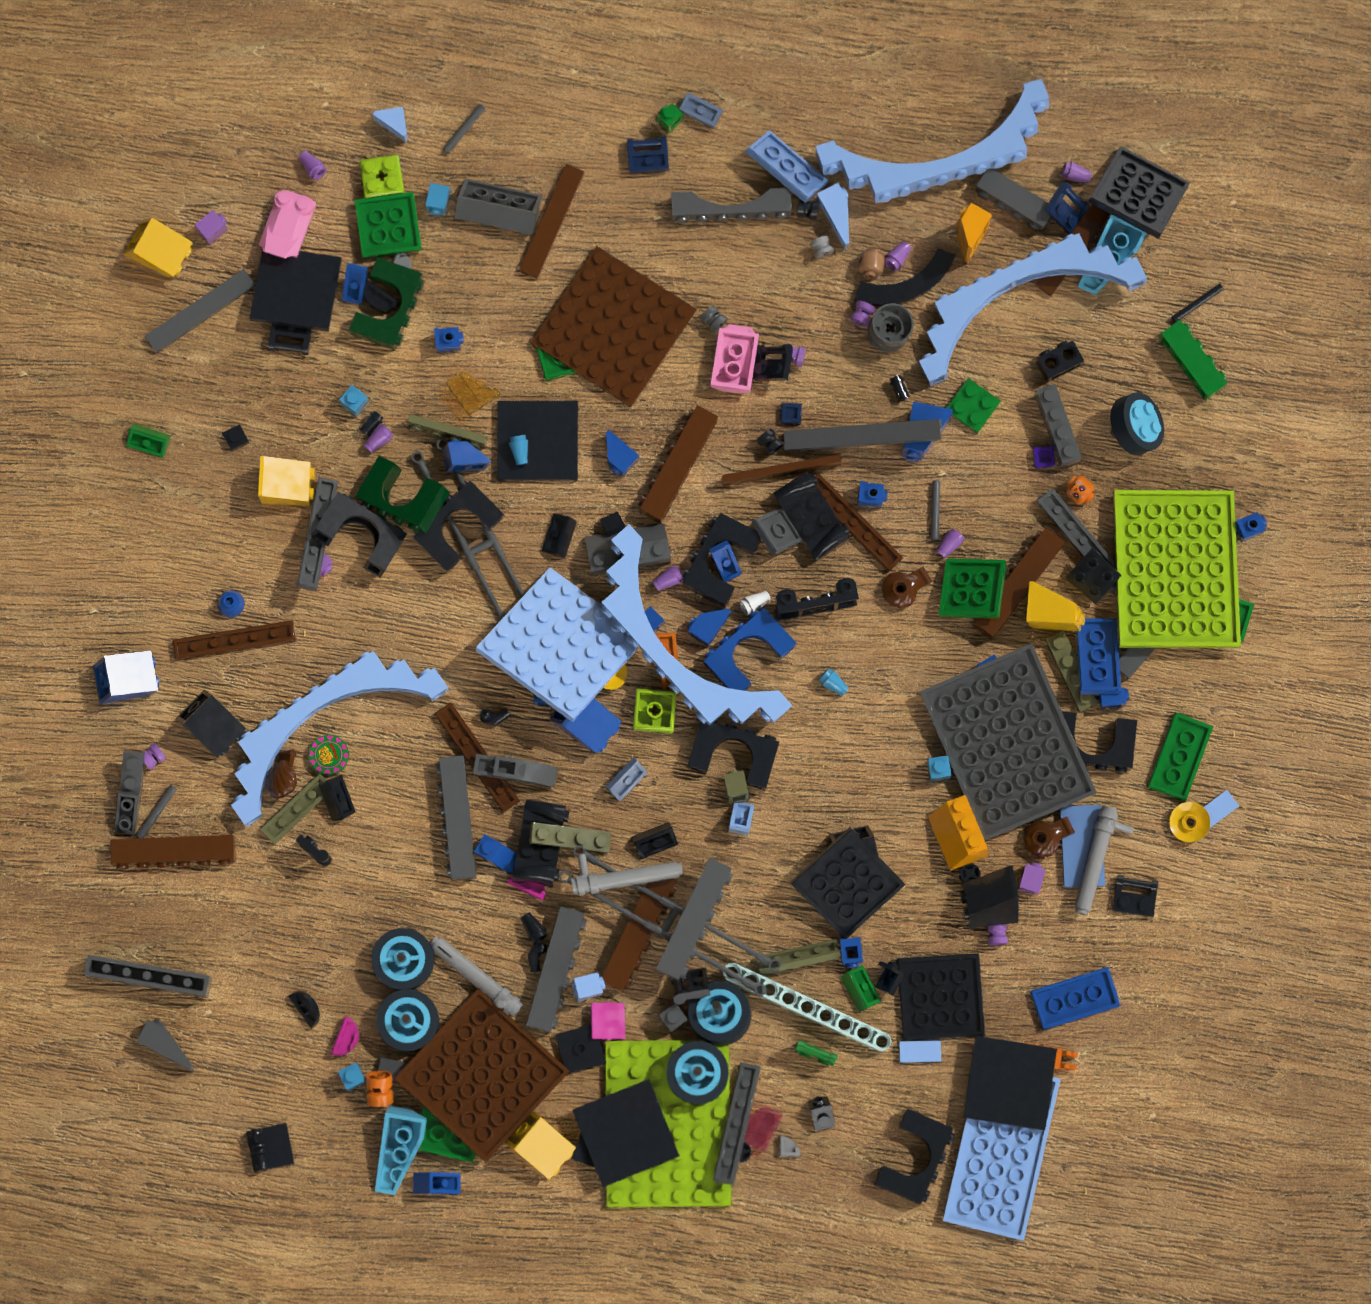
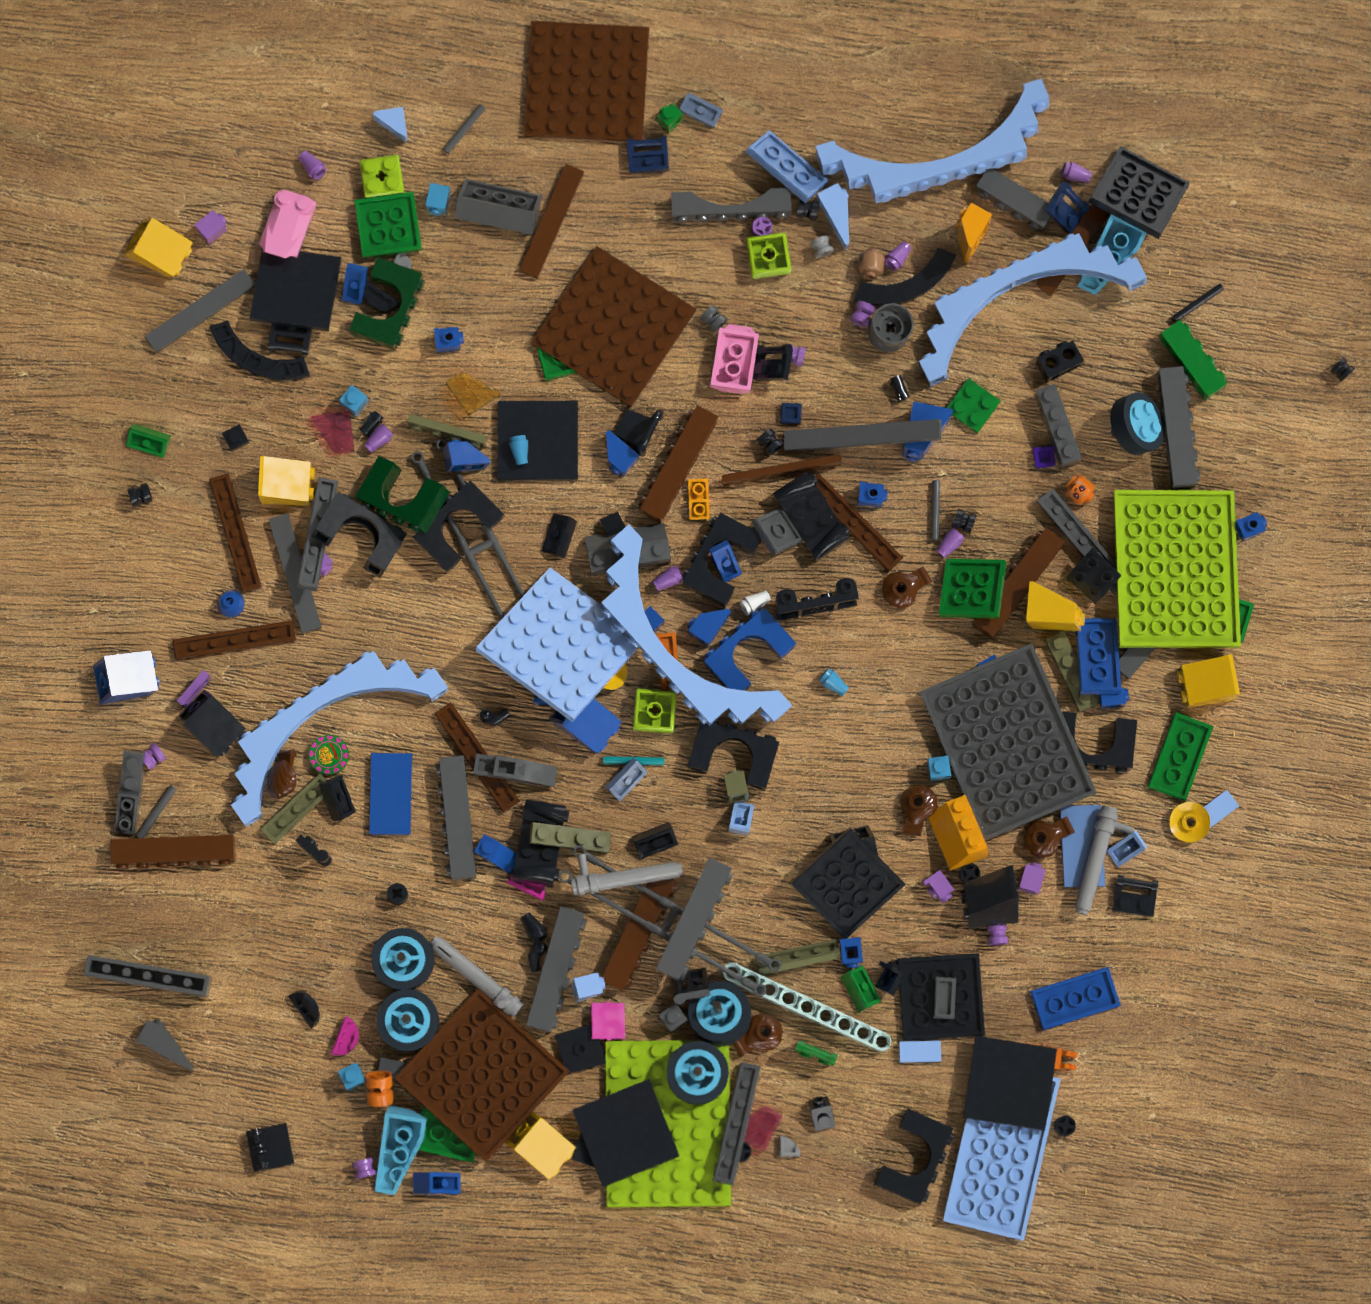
(140, 495): none -> black wheel
(193, 690): none -> medium lavender tile
(235, 533): none -> reddish brown tile
(253, 362): none -> black tile
(291, 563): none -> dark grey tile
(336, 430): none -> clear pink wing
(363, 1168): none -> medium lavender wheel
(390, 793): none -> blue tile
(400, 897): none -> black wheel
(586, 81): none -> reddish brown plate
(618, 760): none -> teal bar
(638, 429): none -> black piece
(698, 499): none -> light orange slope
(761, 224): none -> medium lavender wheel
(763, 1033): none -> reddish brown animal
(777, 246): none -> lime brick
(918, 805): none -> reddish brown animal
(939, 887): none -> medium lavender brick
(944, 998): none -> dark grey tile
(964, 520): none -> black wheel
(1069, 1123): none -> black wheel
(1127, 849): none -> light blue slope
(1177, 427): none -> dark grey brick
(1208, 681): none -> yellow slope
(1342, 369): none -> black wheel

